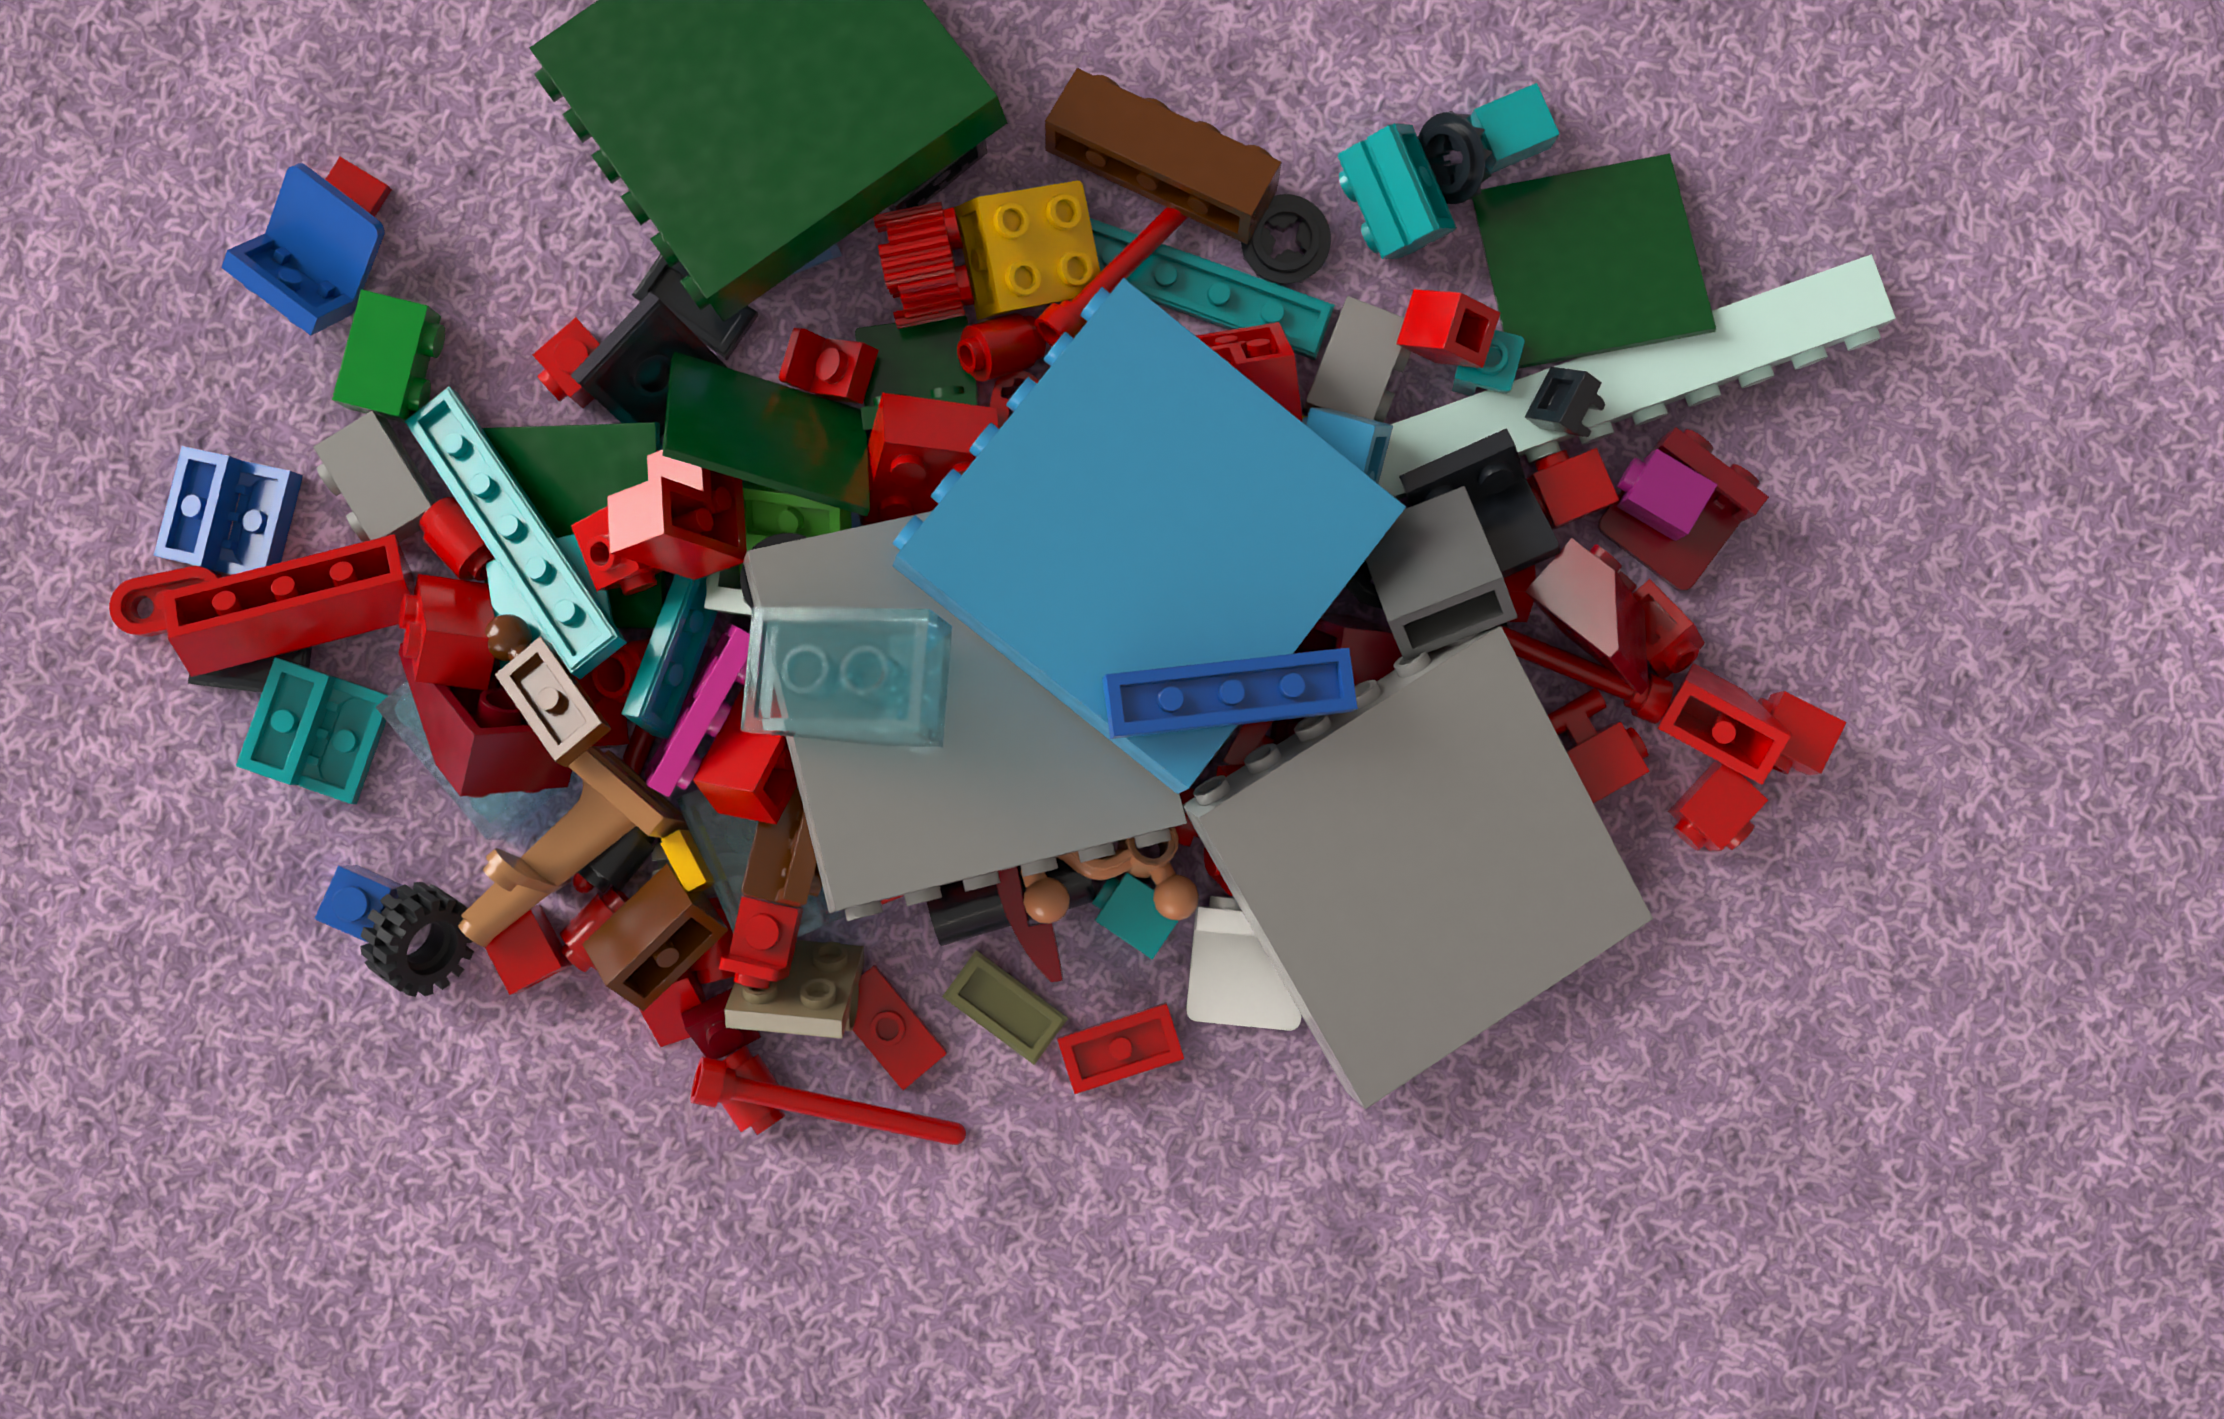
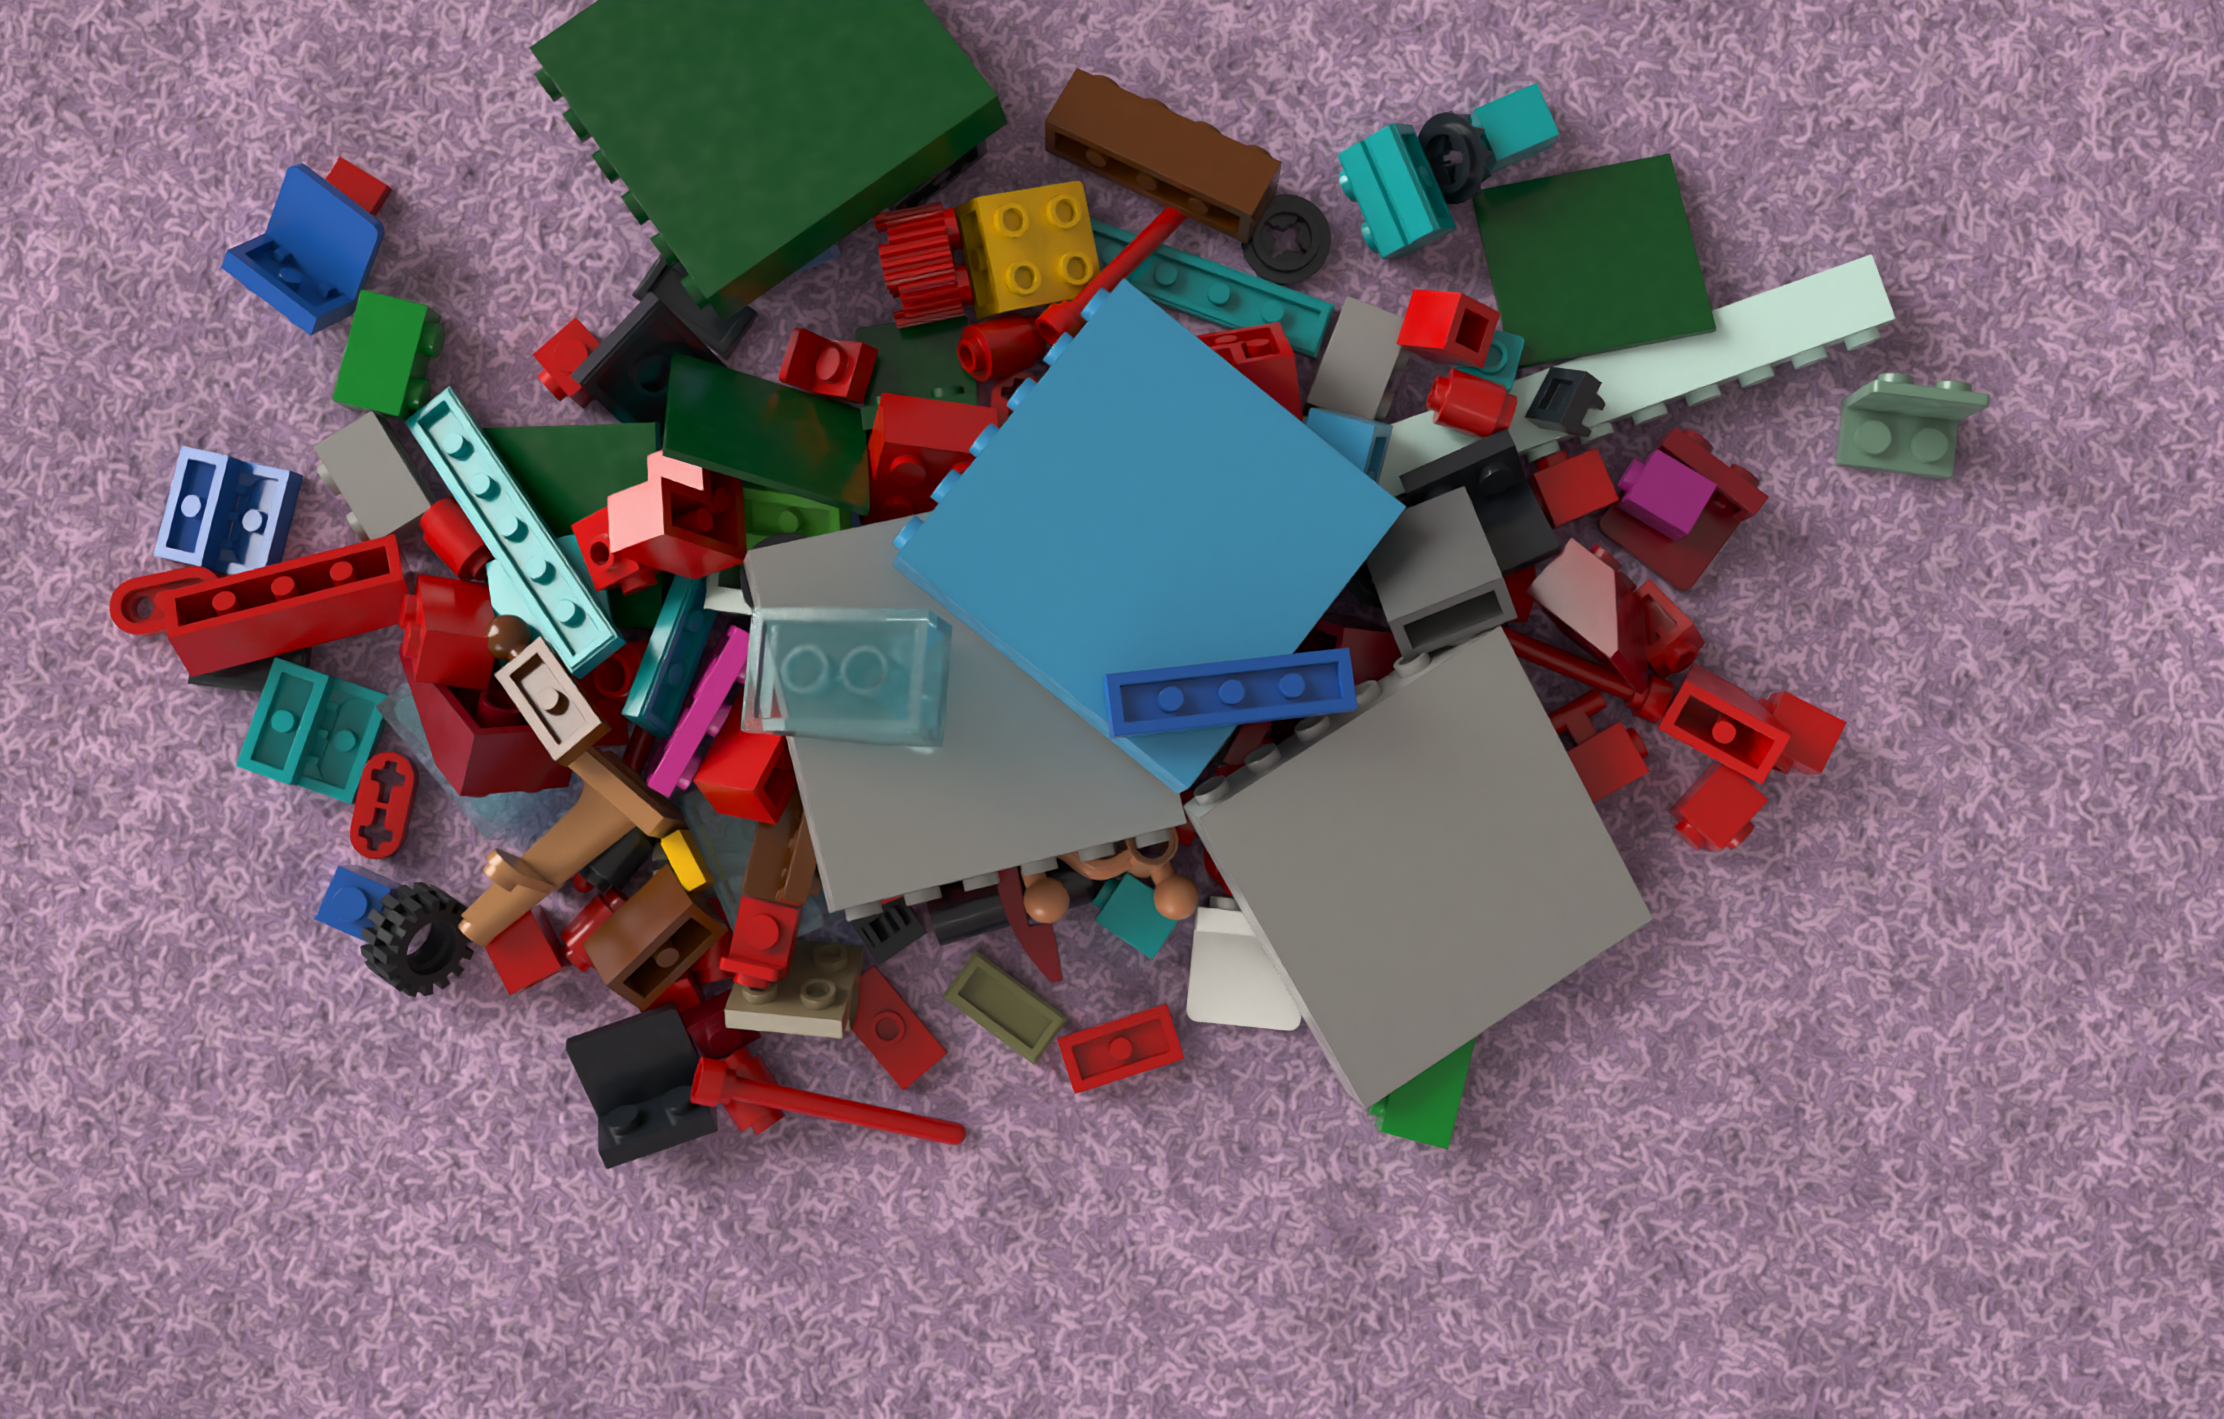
(370, 802): none -> red beam
(641, 1084): none -> black bracket
(889, 931): none -> black tile
(1428, 1103): none -> green slope
(1470, 404): none -> red brick
(1905, 425): none -> sand green bracket

